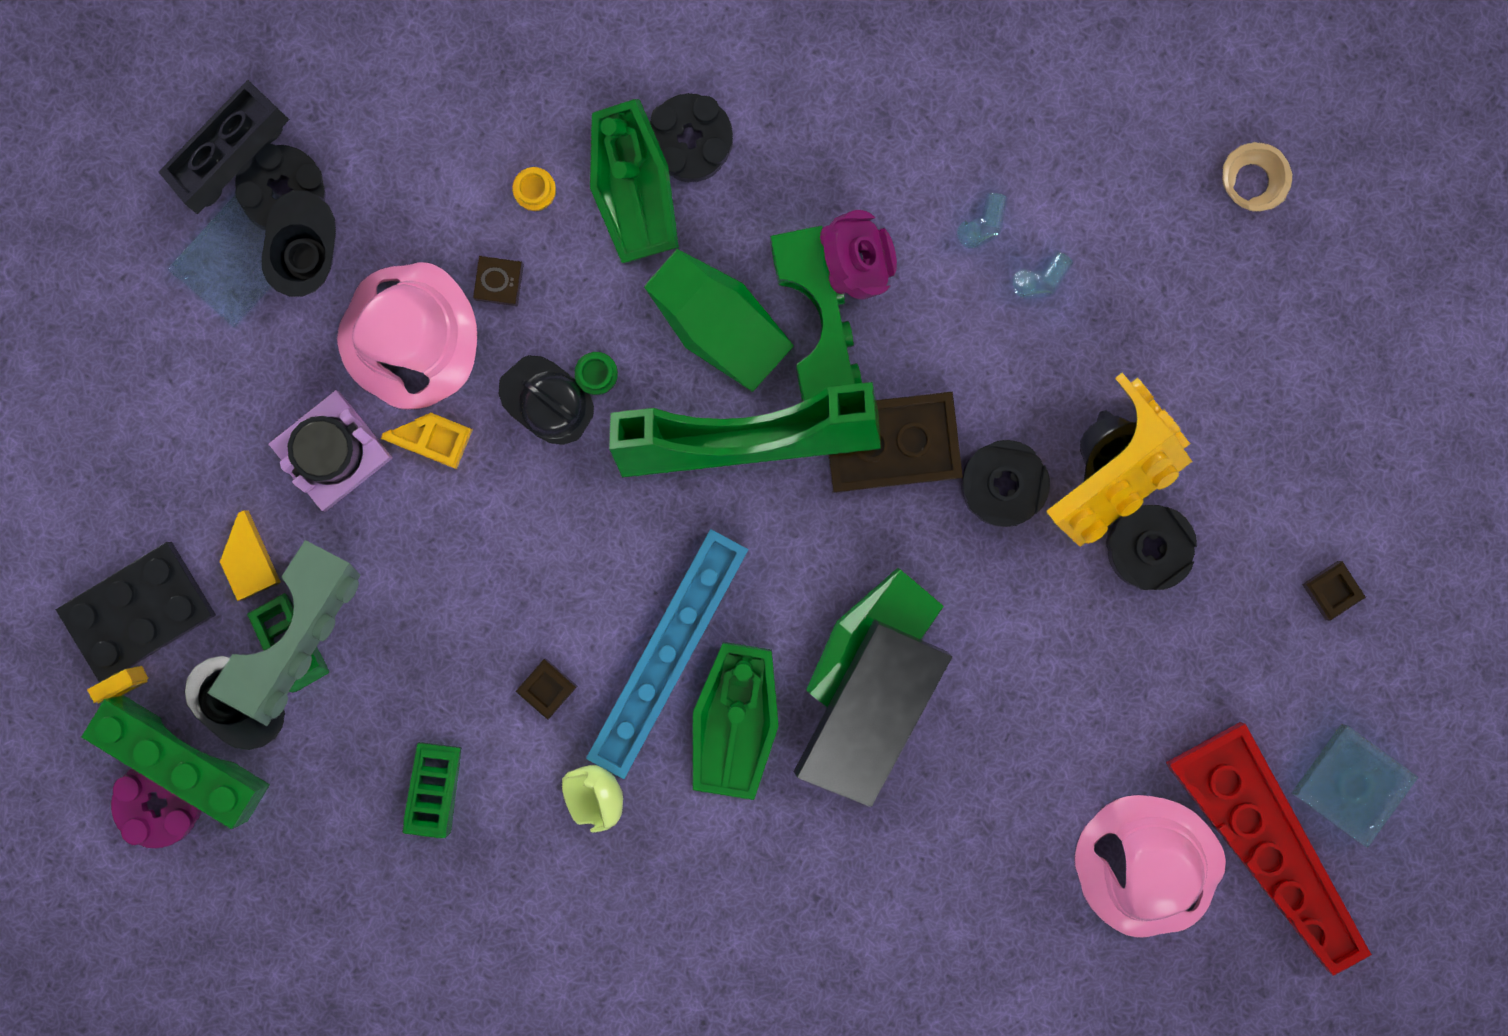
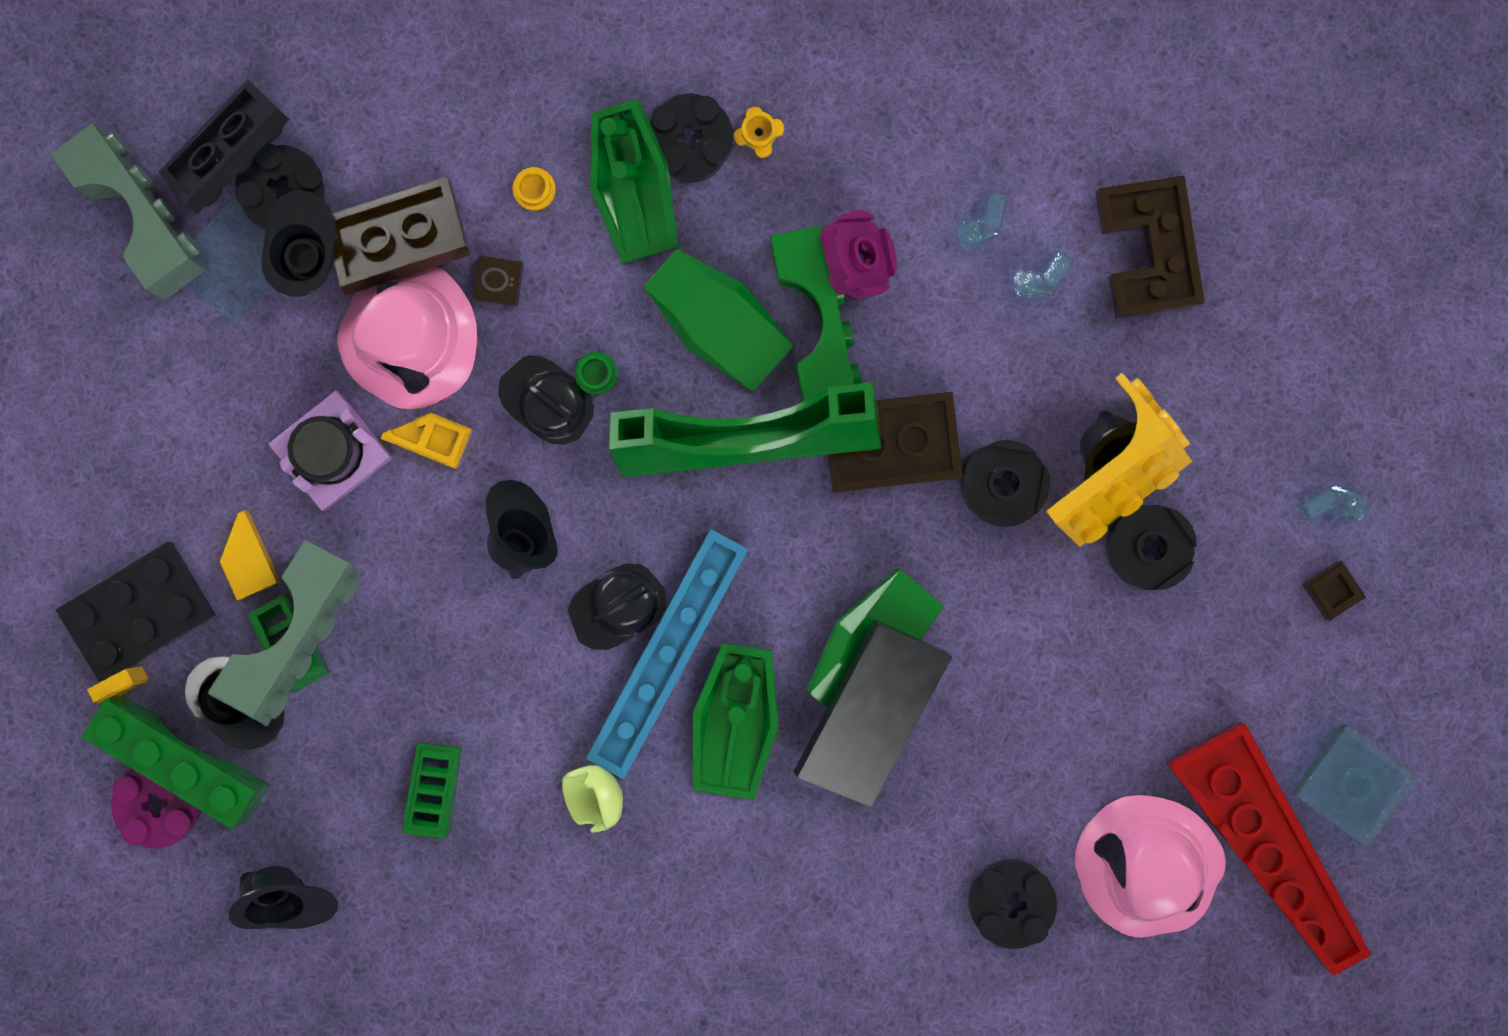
(157, 250): none -> sand green arch
(280, 900): none -> black piece
(398, 236): none -> plate
(519, 529): none -> black piece
(546, 688): dark brown tile -> none
(616, 606): none -> black piece
(755, 120): none -> yellow plate
(1028, 924): none -> black plate
(1165, 214): none -> dark brown plate
(1272, 162): tan piece -> none
(1336, 501): none -> clear light blue arm

